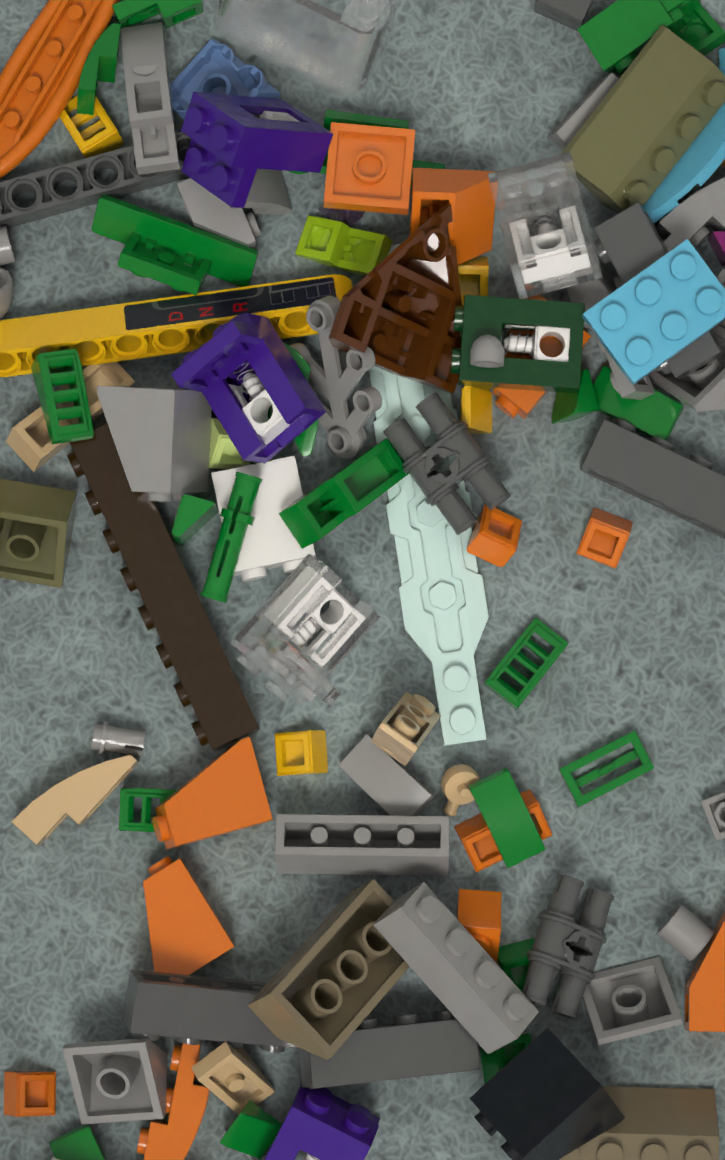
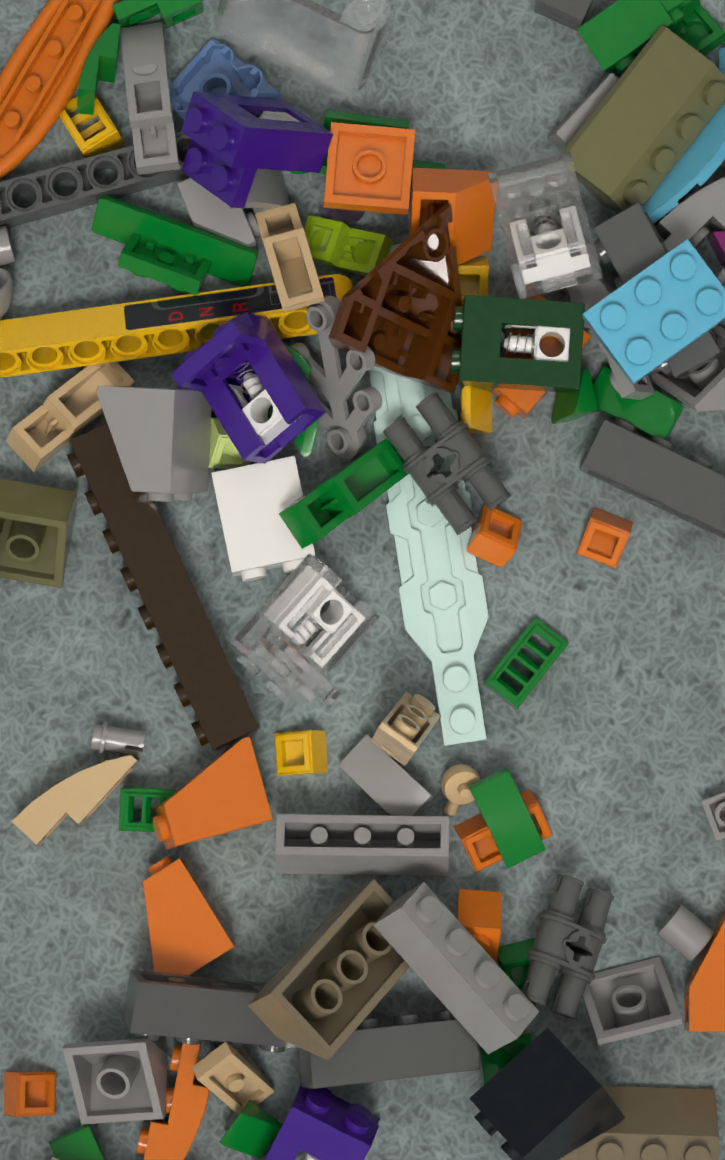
(71, 374): green slope -> none
(191, 517): green slope -> none
(231, 537): green pin -> none
(289, 257): none -> tan slope
(487, 352): light grey hinge -> none
(638, 752): green tile -> none

